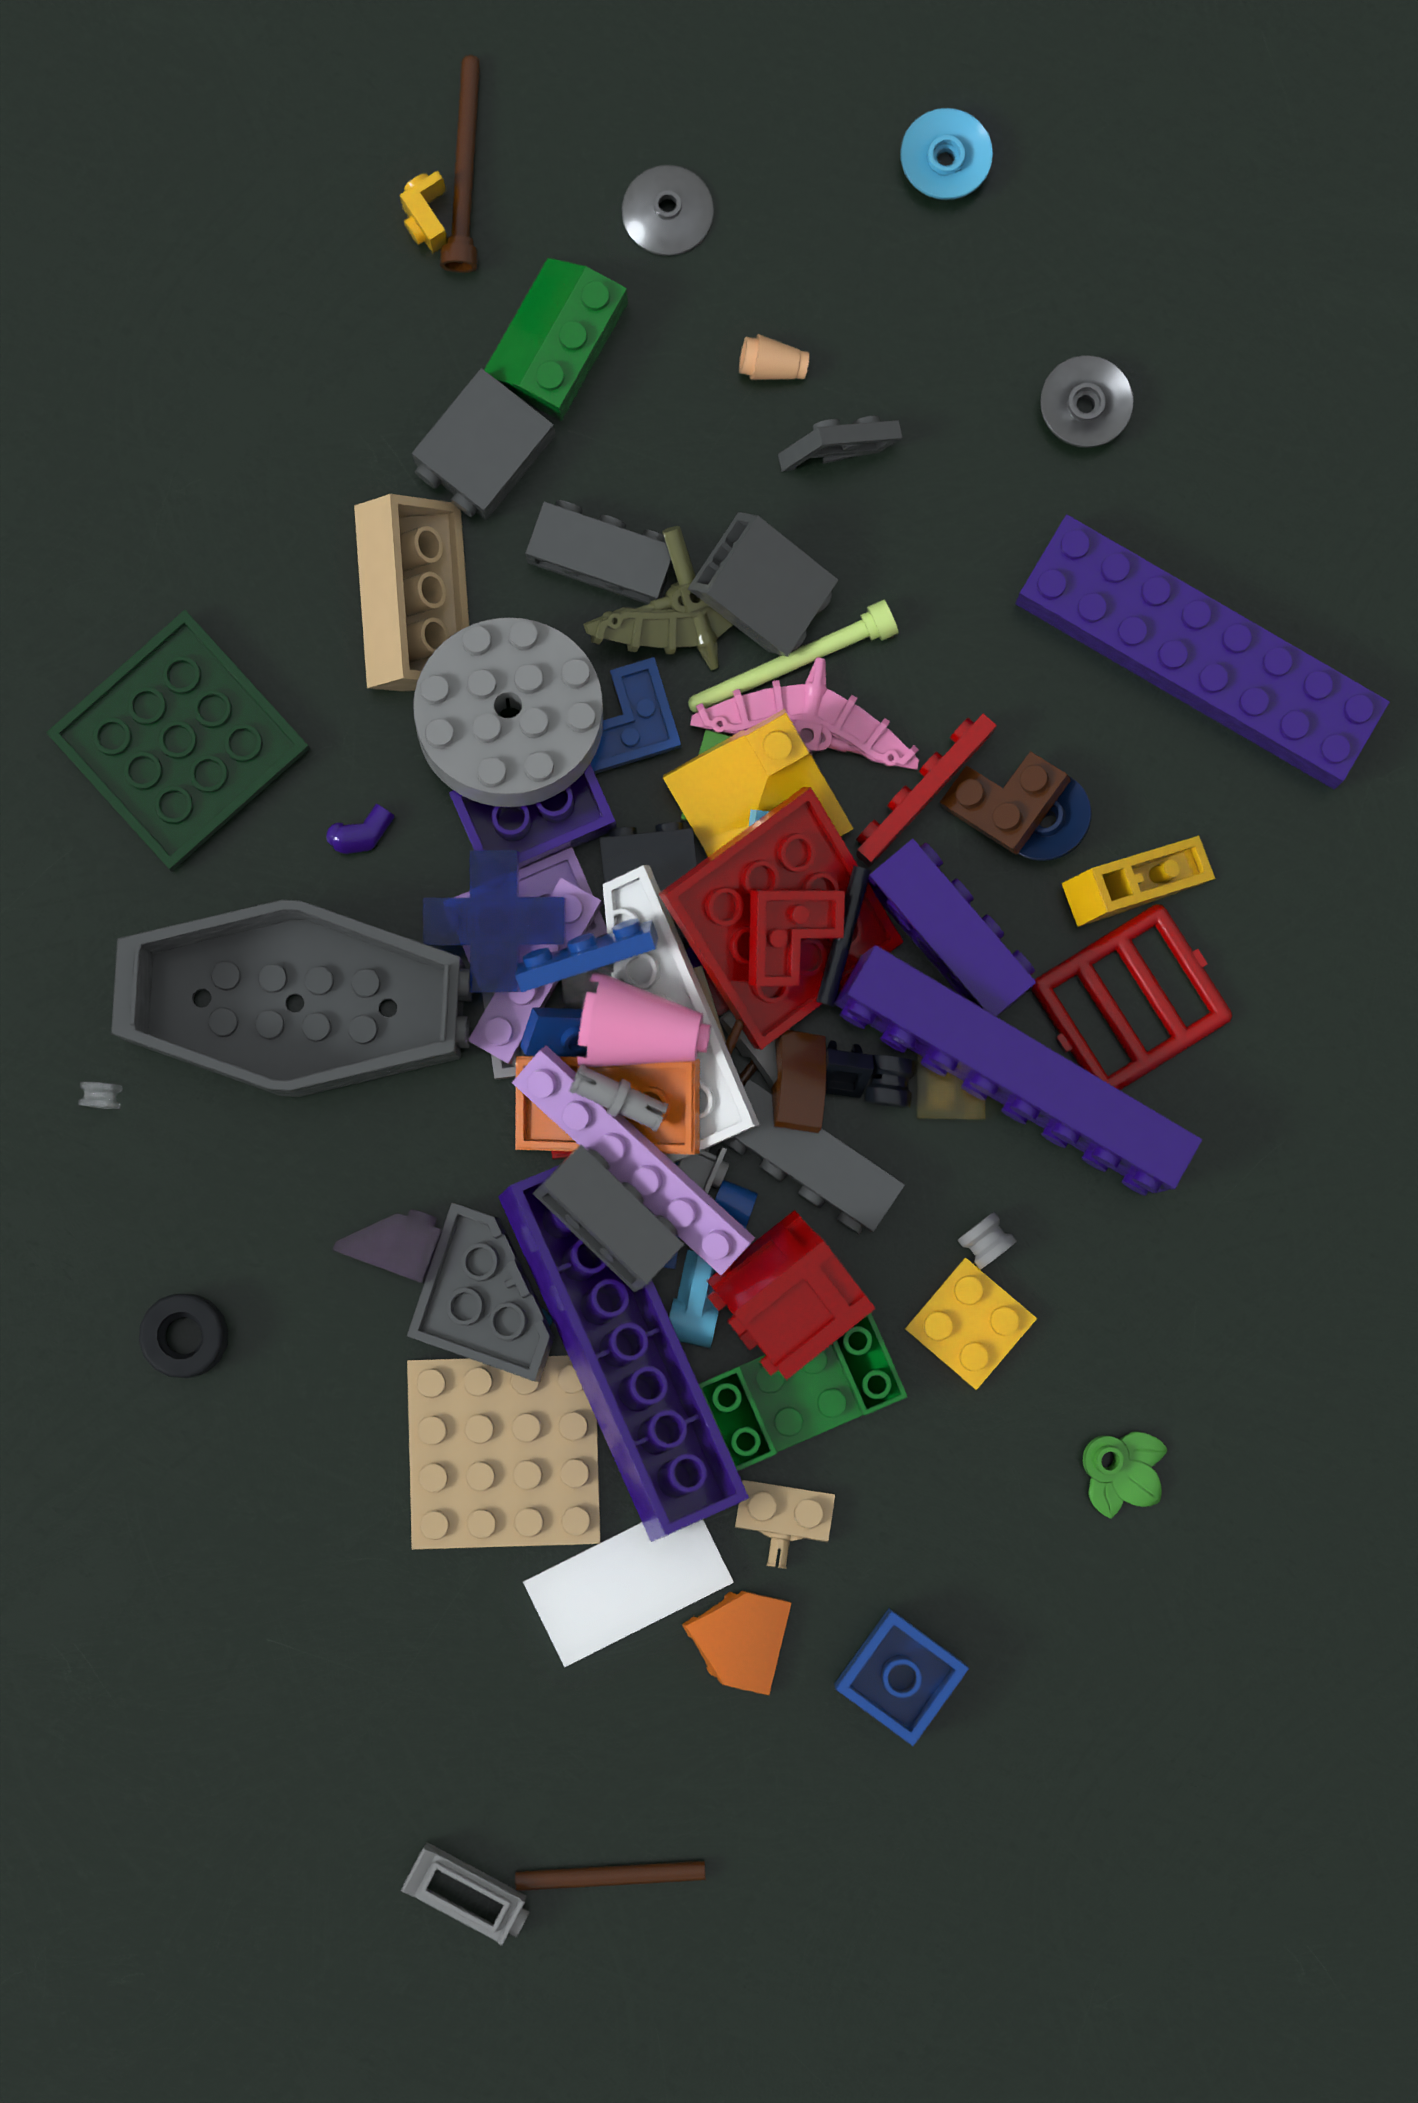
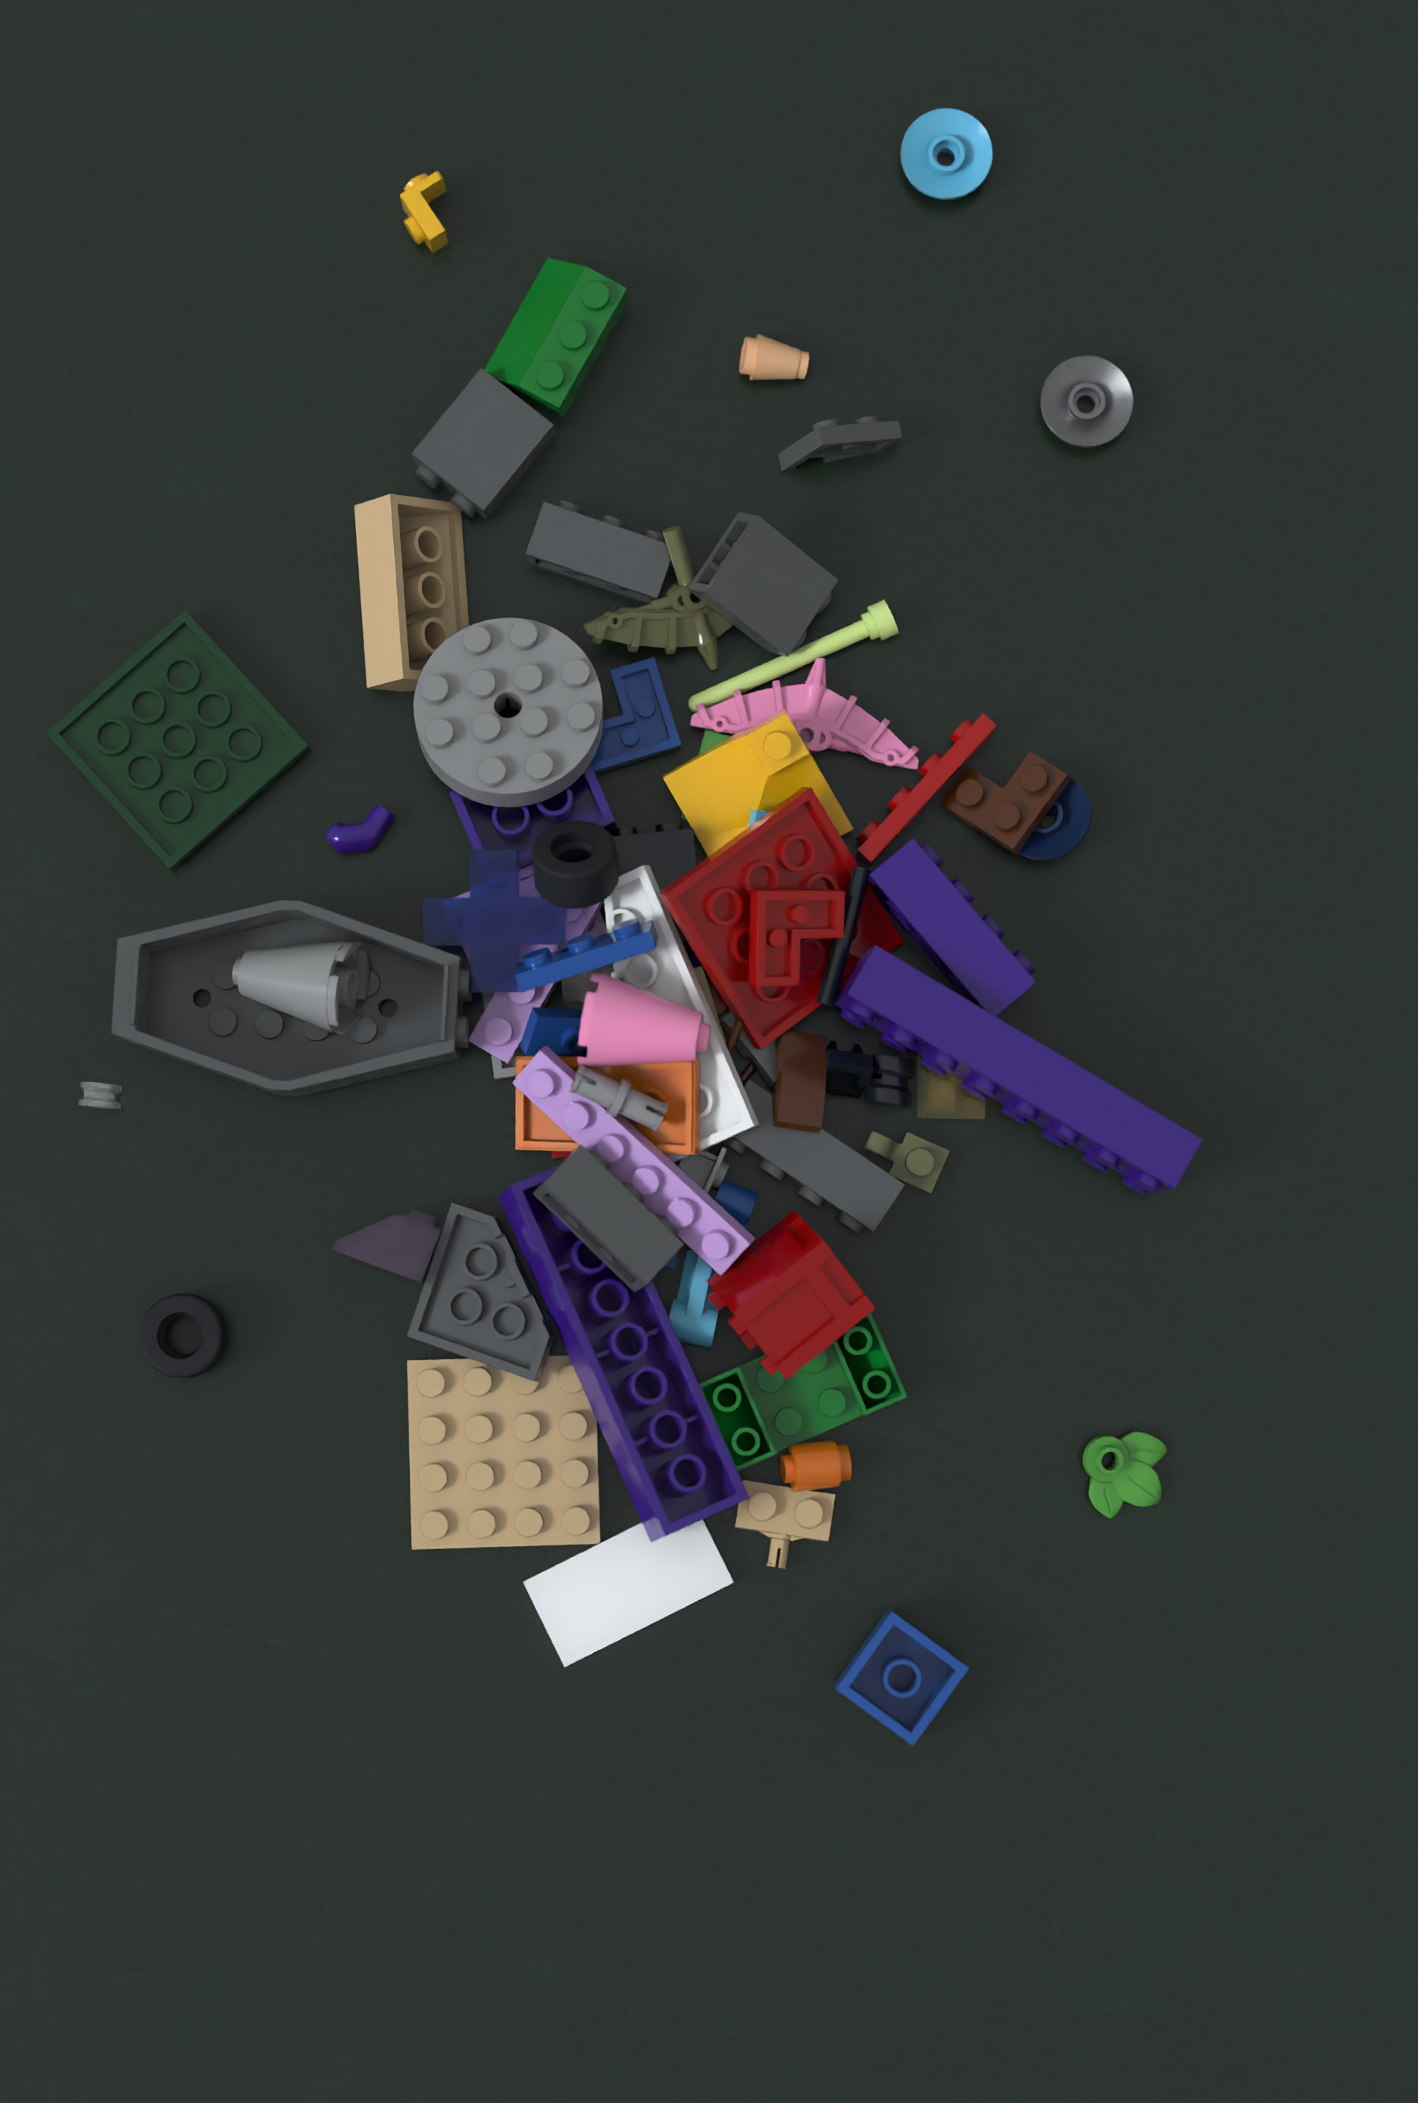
(307, 981): none -> light grey cone
(459, 251): reddish brown piece -> none
(511, 1915): light grey window -> none
(575, 864): none -> black tyre
(610, 1875): reddish brown bar -> none
(671, 231): flat silver dish -> none
(741, 1639): orange slope -> none
(815, 1465): none -> orange brick
(913, 1161): none -> olive plate
(970, 1323): yellow plate -> none
(987, 1240): light grey wheel -> none
(1121, 941): red bar -> none
(1137, 880): yellow slope -> none
(1201, 652): dark purple brick -> none

